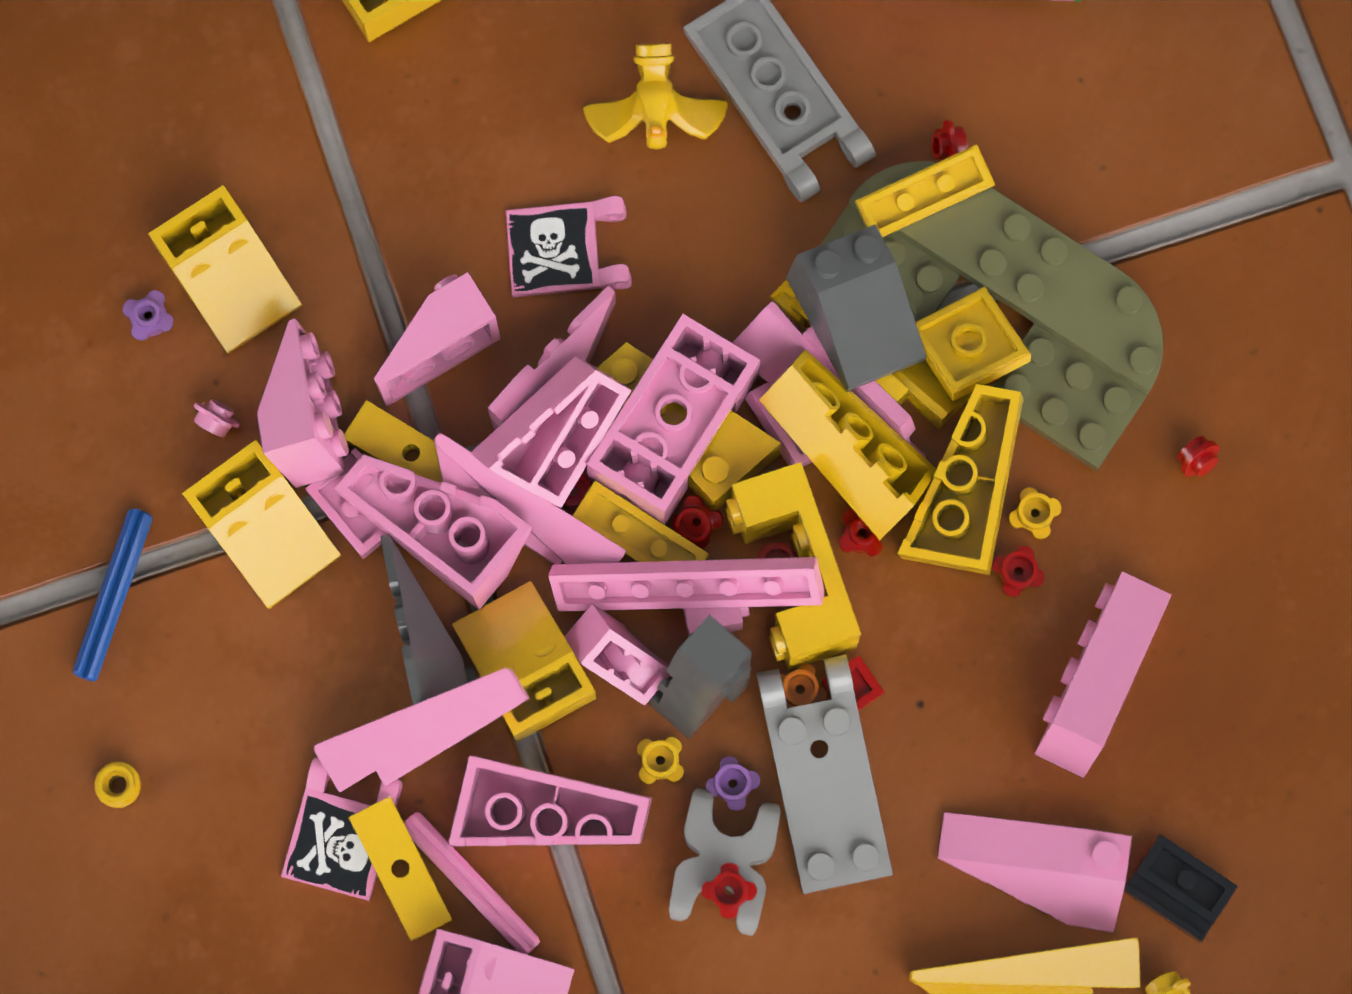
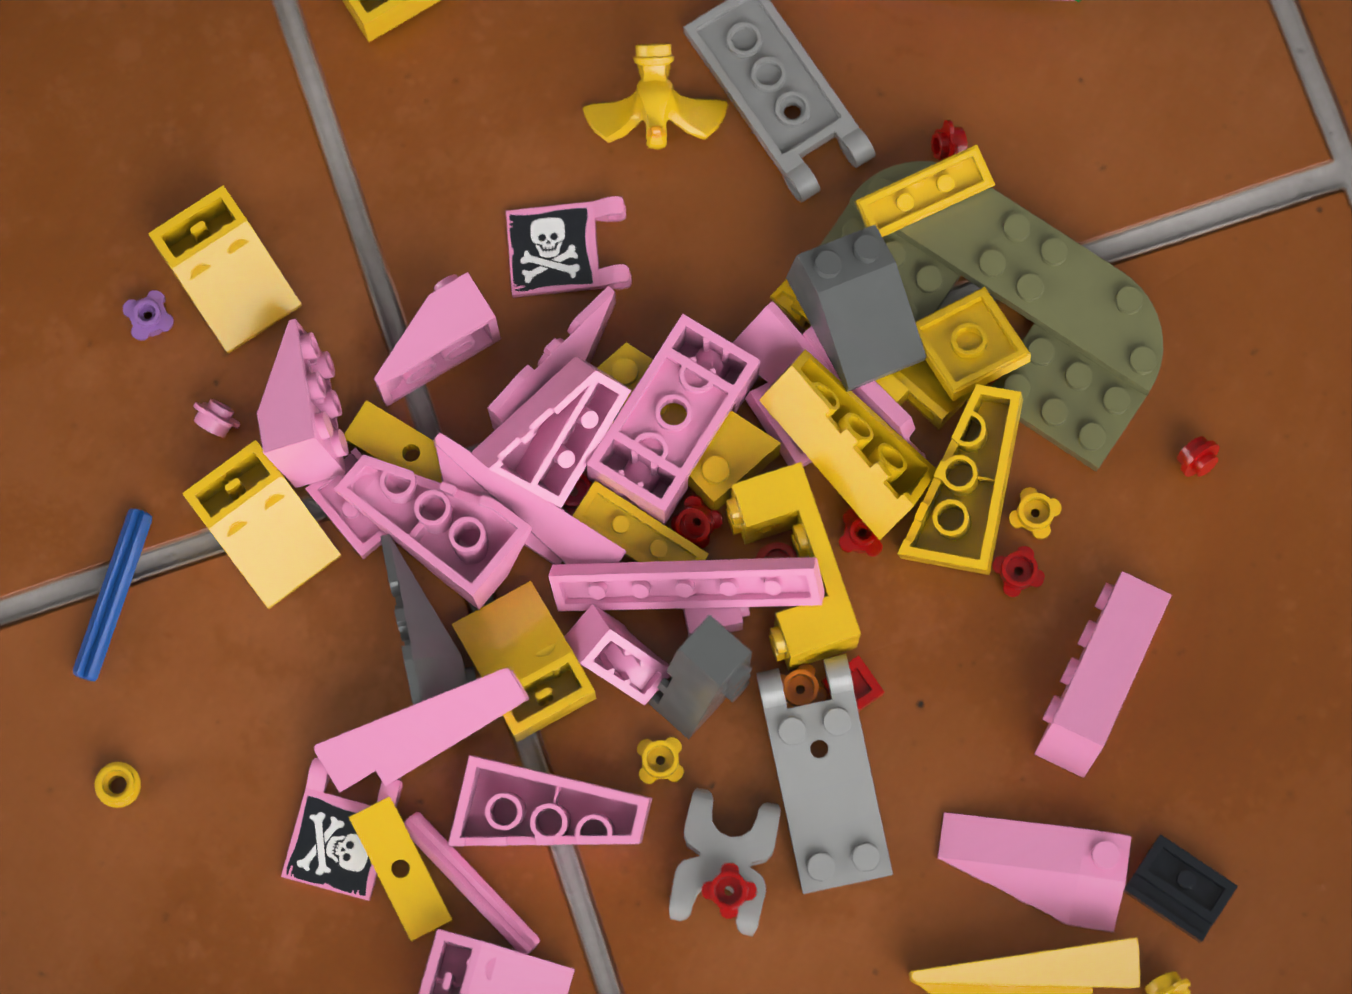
(745, 780): medium lavender plate -> none

